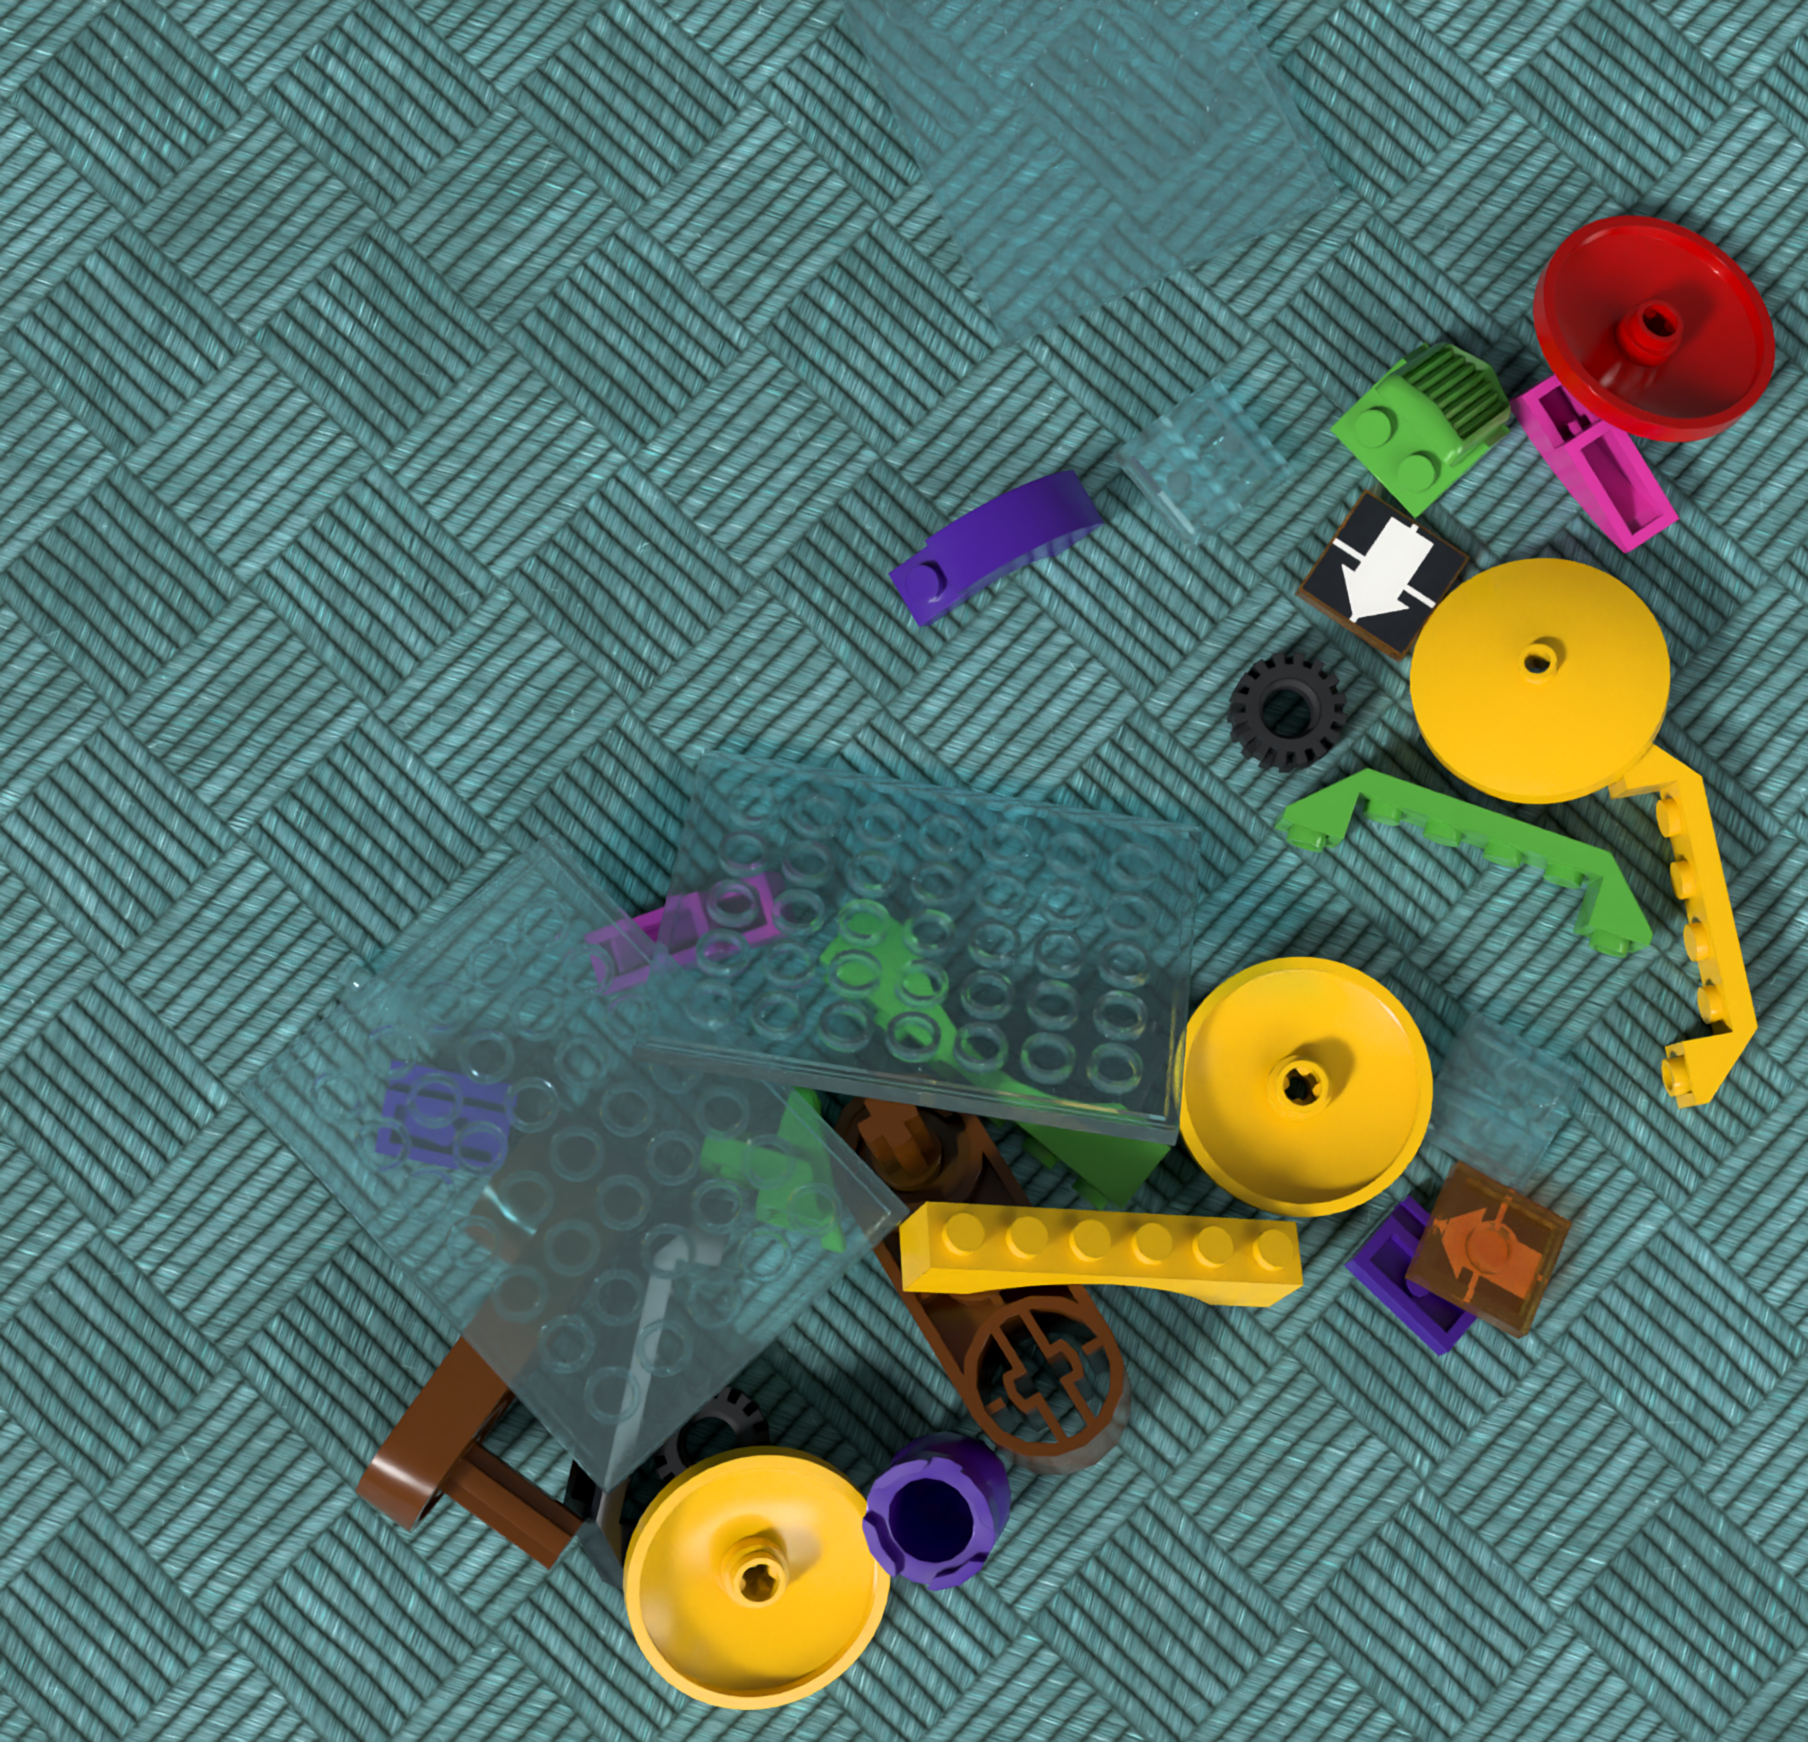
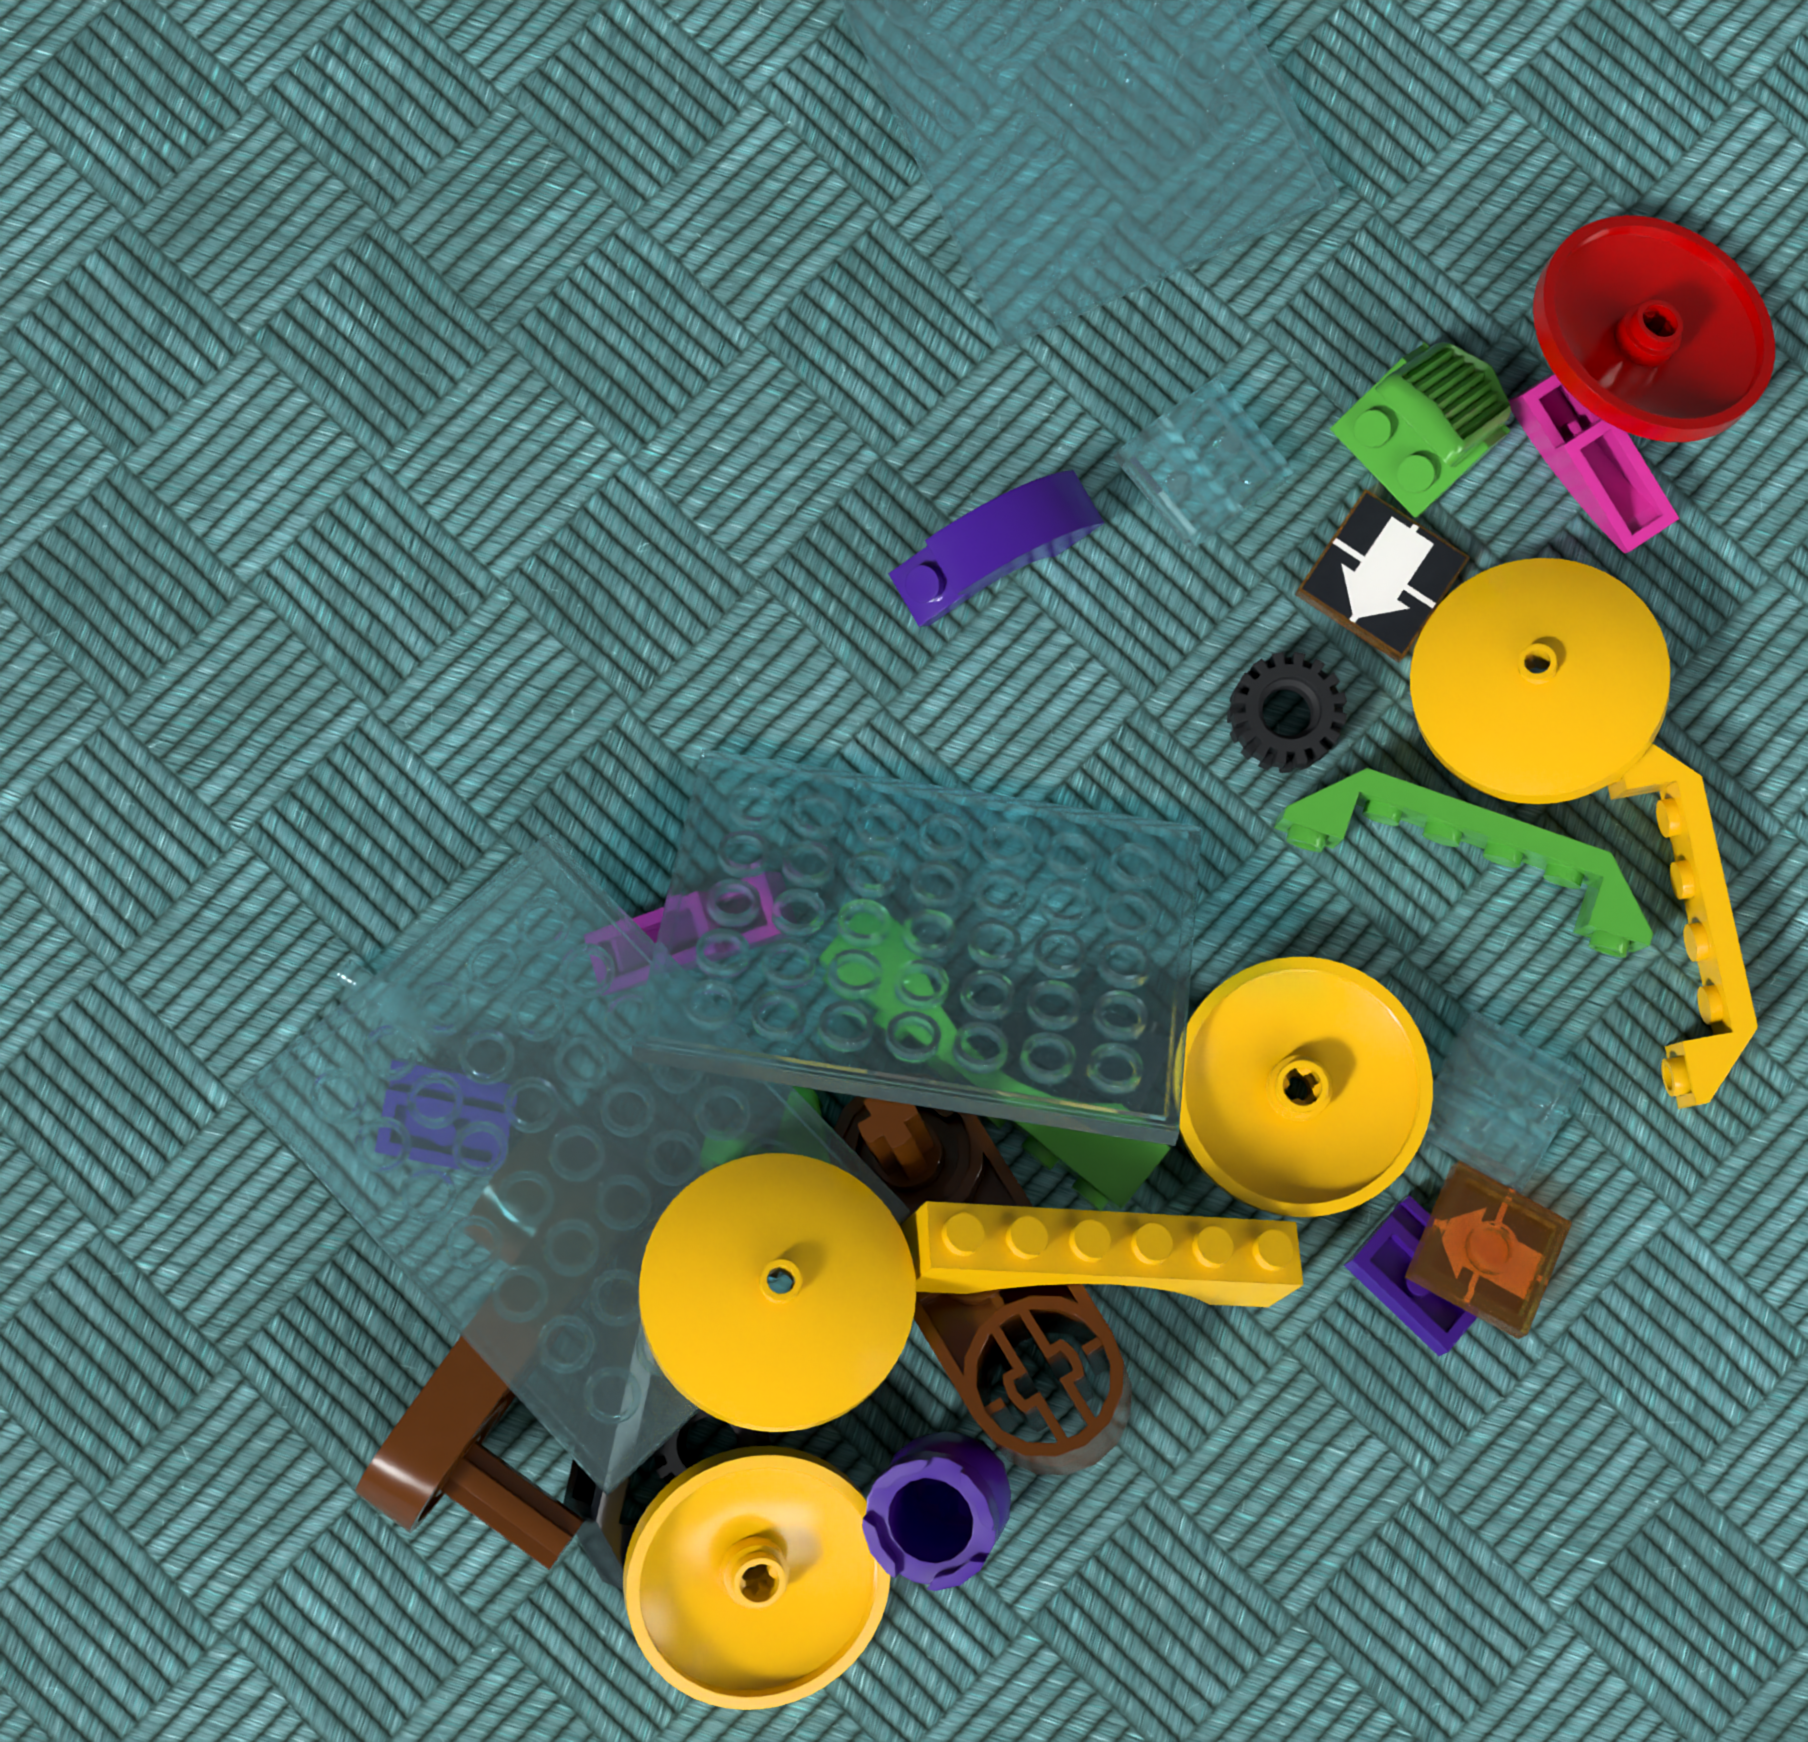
(763, 1353): none -> yellow dish

